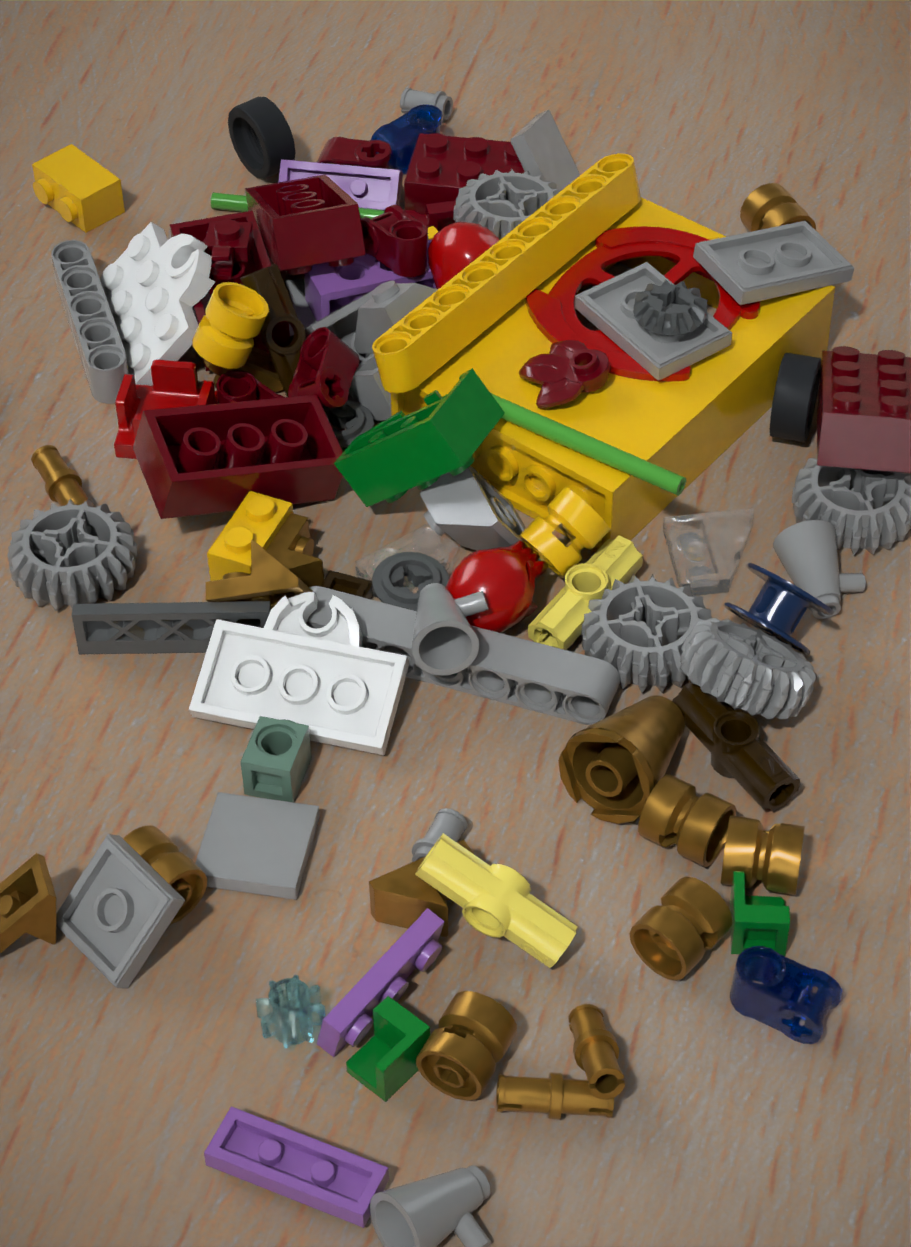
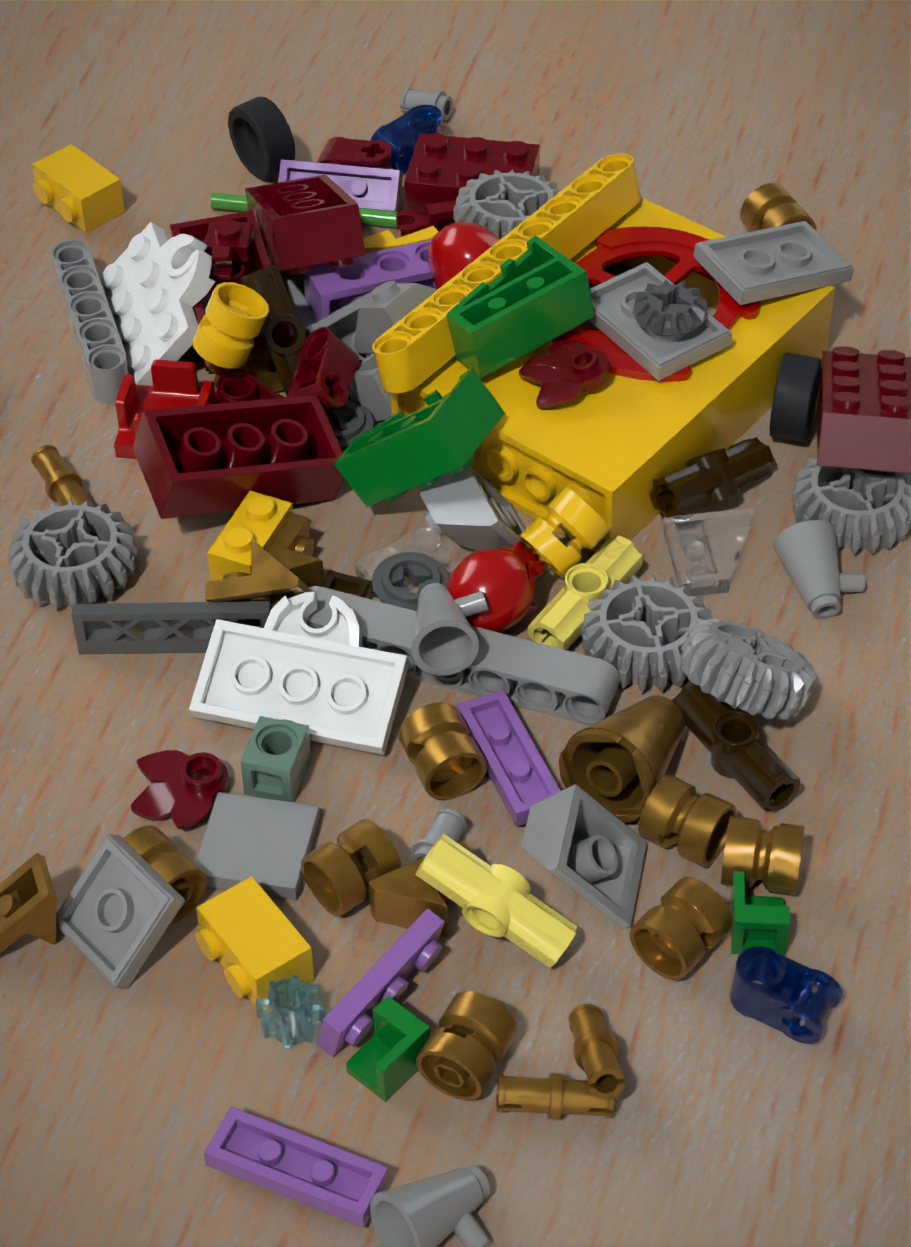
(179, 786): none -> dark red plate
(252, 940): none -> yellow brick
(342, 872): none -> pearl gold wheel
(397, 241): dark red piece -> none
(442, 751): none -> pearl gold wheel
(509, 753): none -> medium lavender plate
(520, 309): none -> green wedge
(544, 151): light grey tile -> none
(587, 851): none -> light grey slope
(592, 447): bright green piece -> none
(711, 477): none -> dark brown piece
(778, 607): dark blue piece -> none

